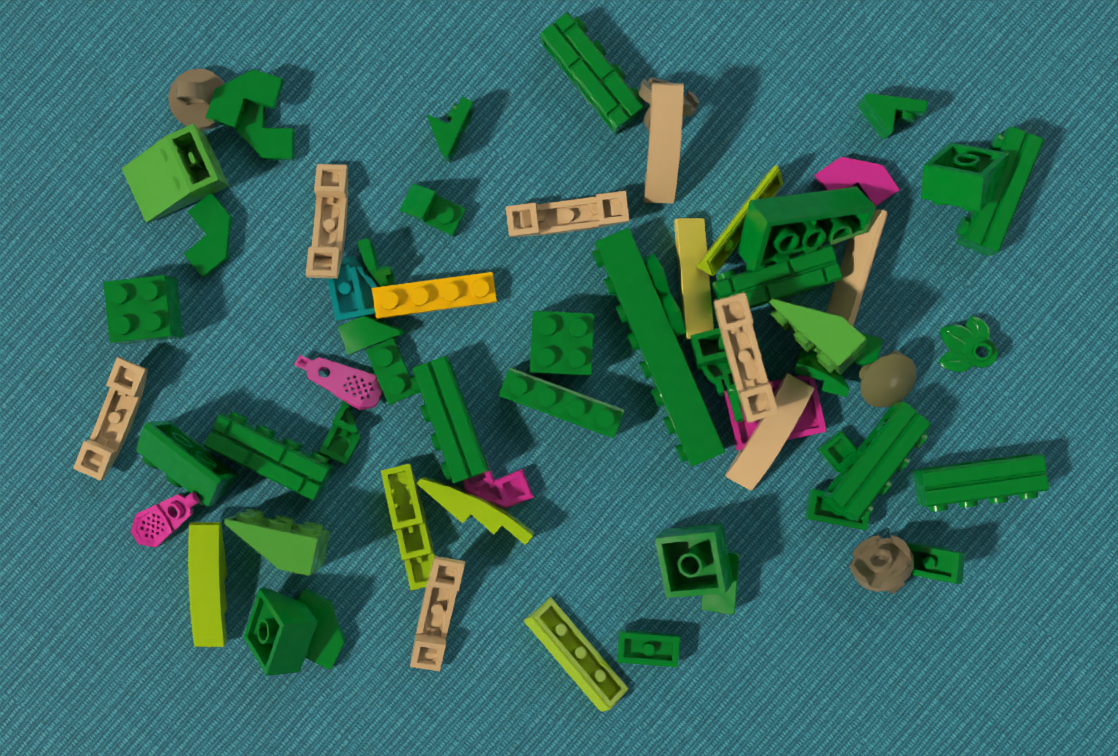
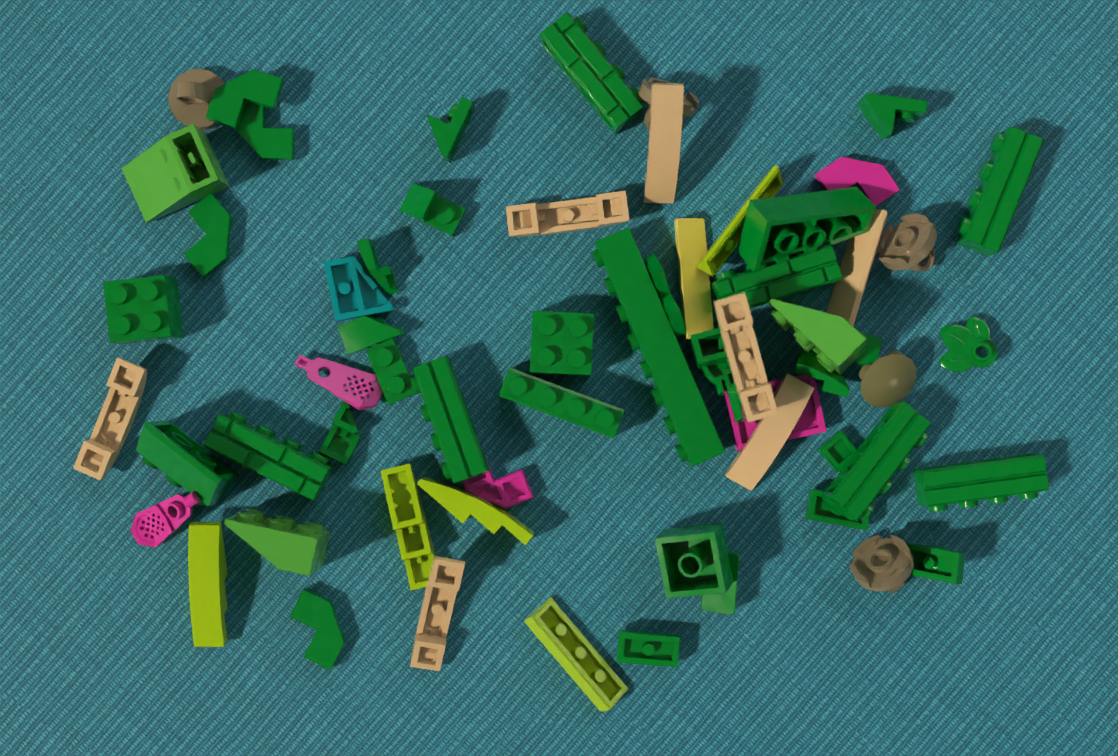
(279, 632): green slope -> none
(330, 221): tan slope -> none
(434, 295): yellow plate -> none
(908, 244): none -> dark tan tile
(963, 176): green slope -> none

